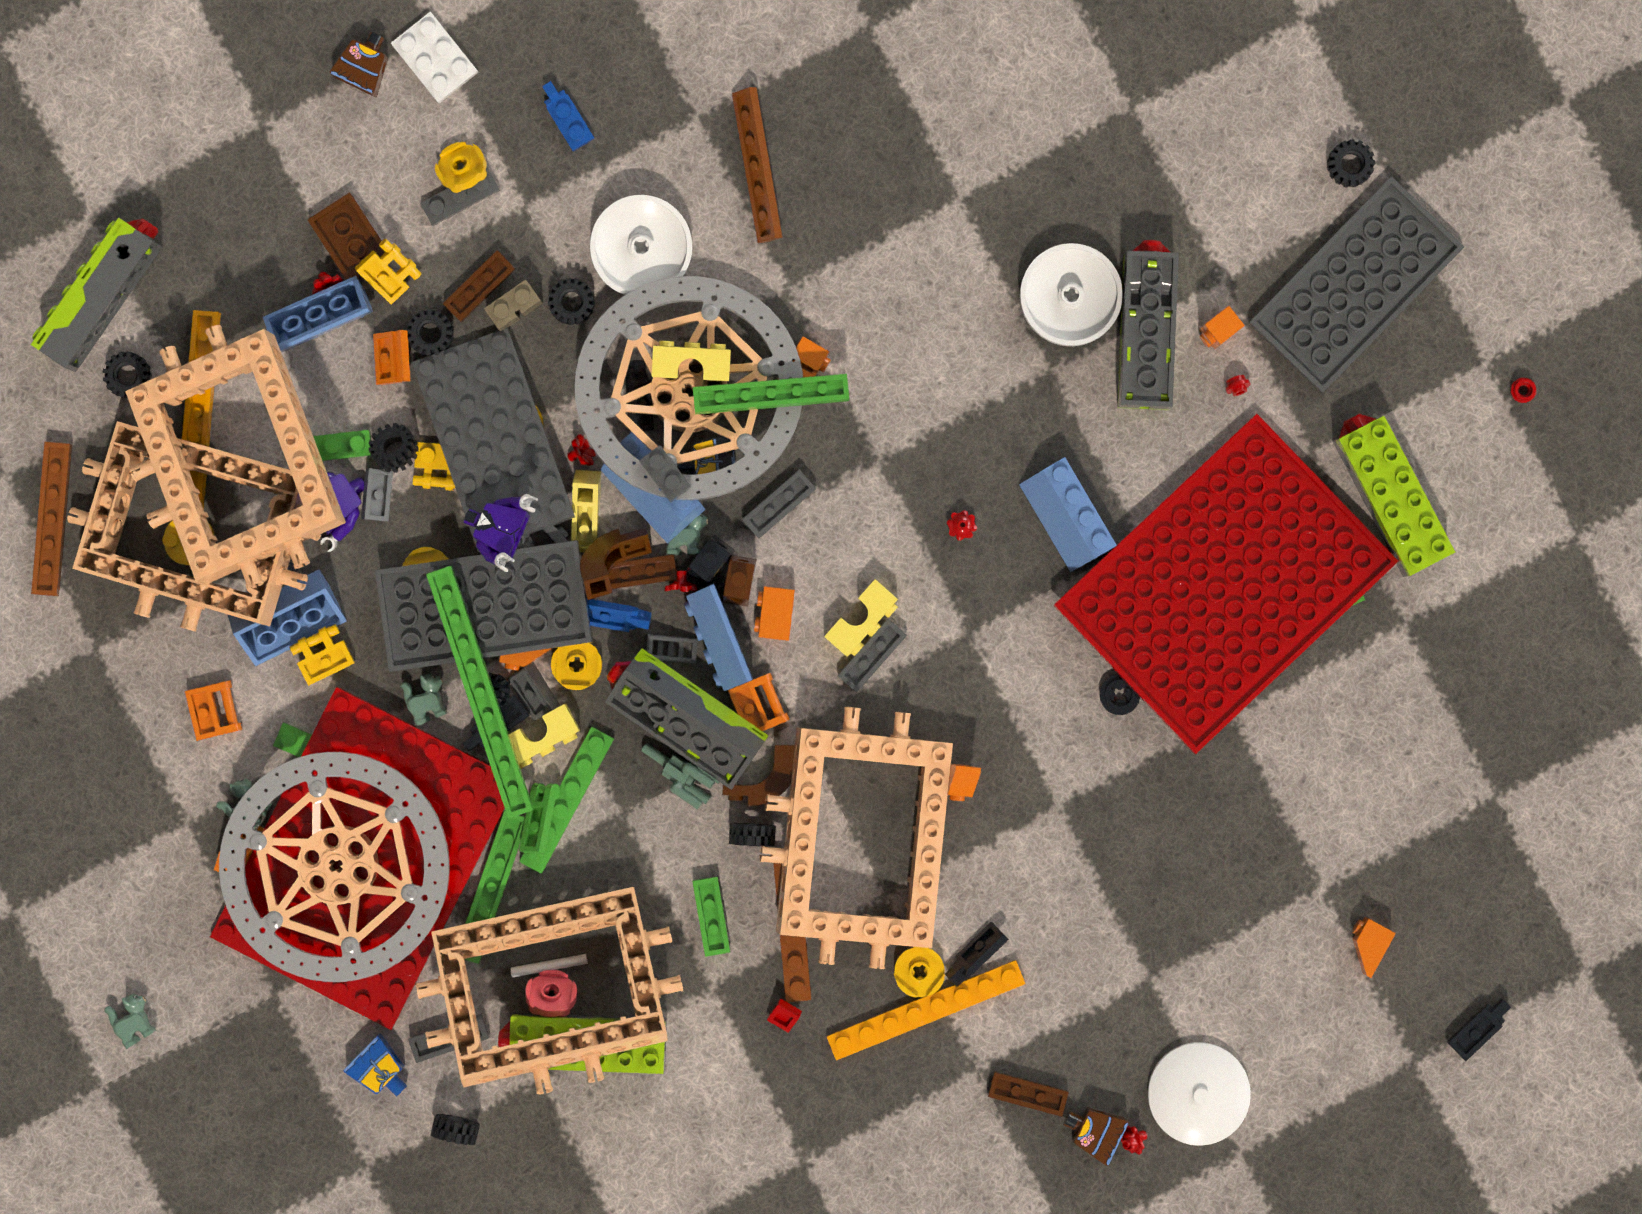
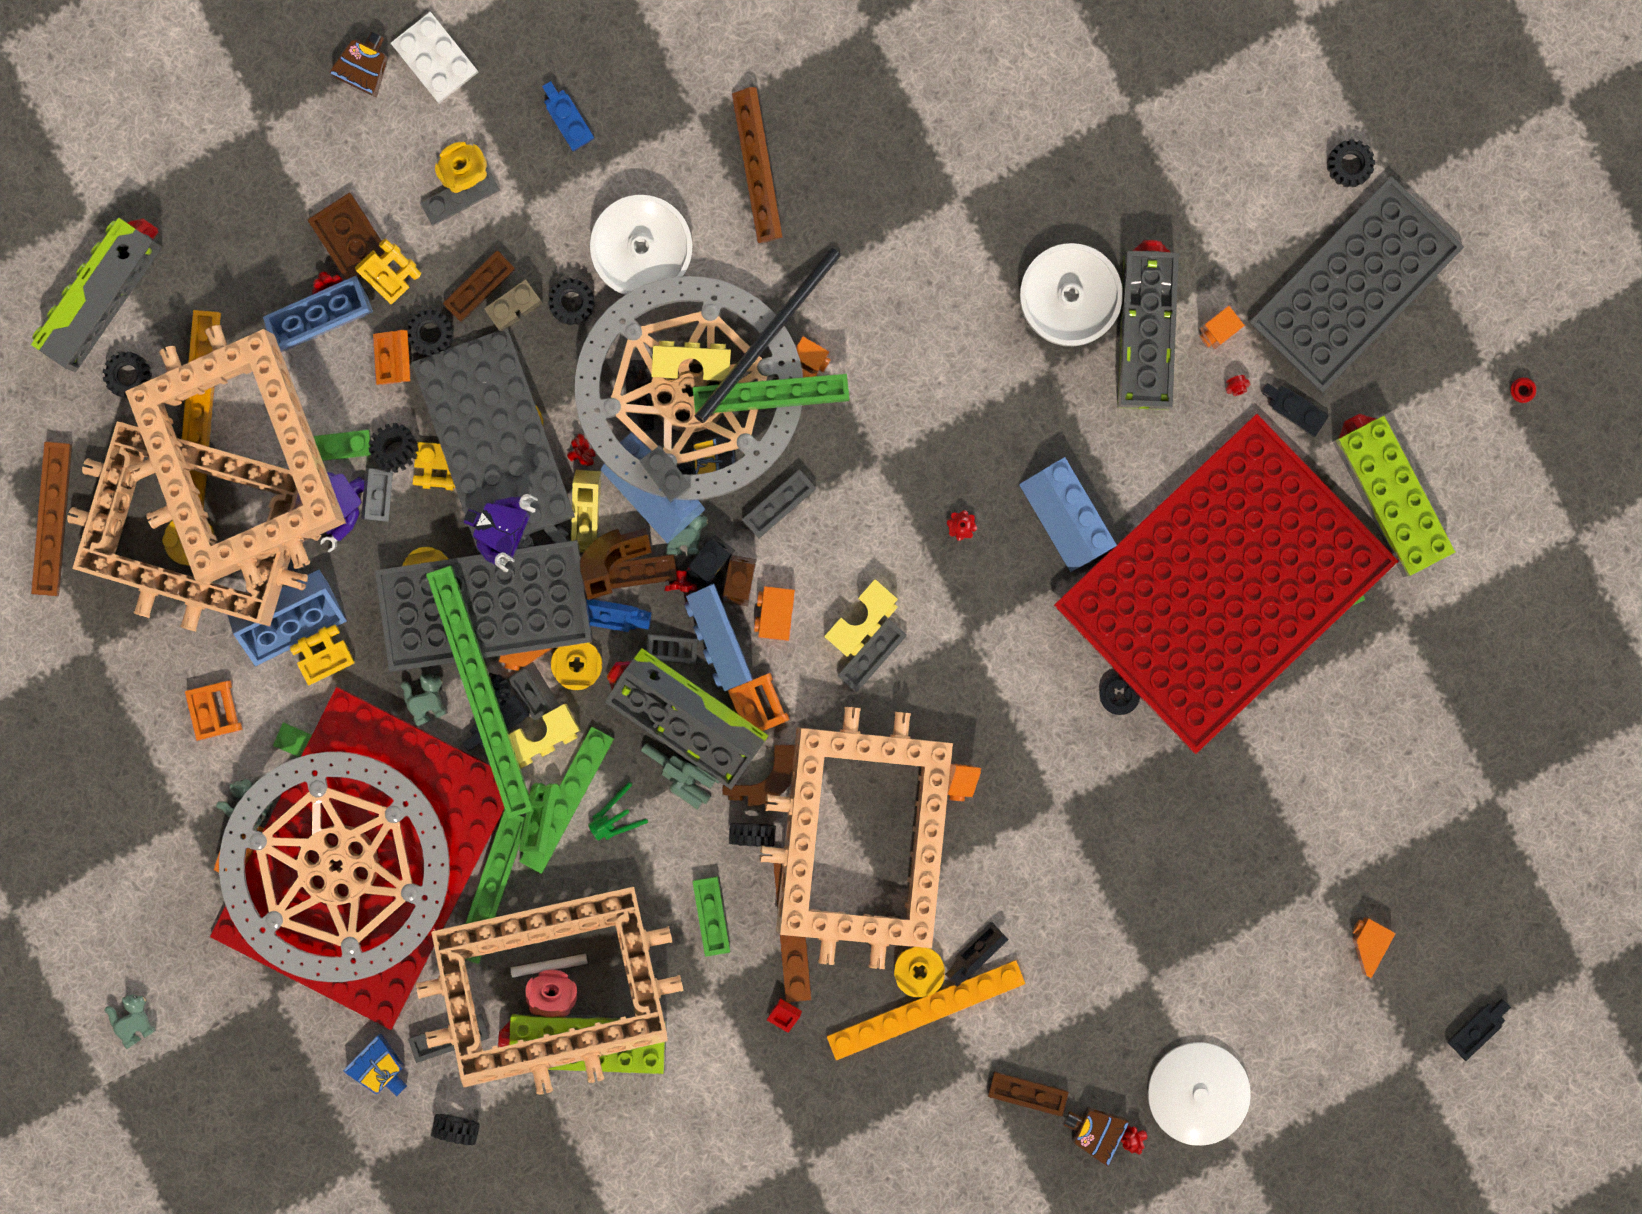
(603, 826): none -> green plant
(767, 336): none -> black piece
(1295, 409): none -> black hinge

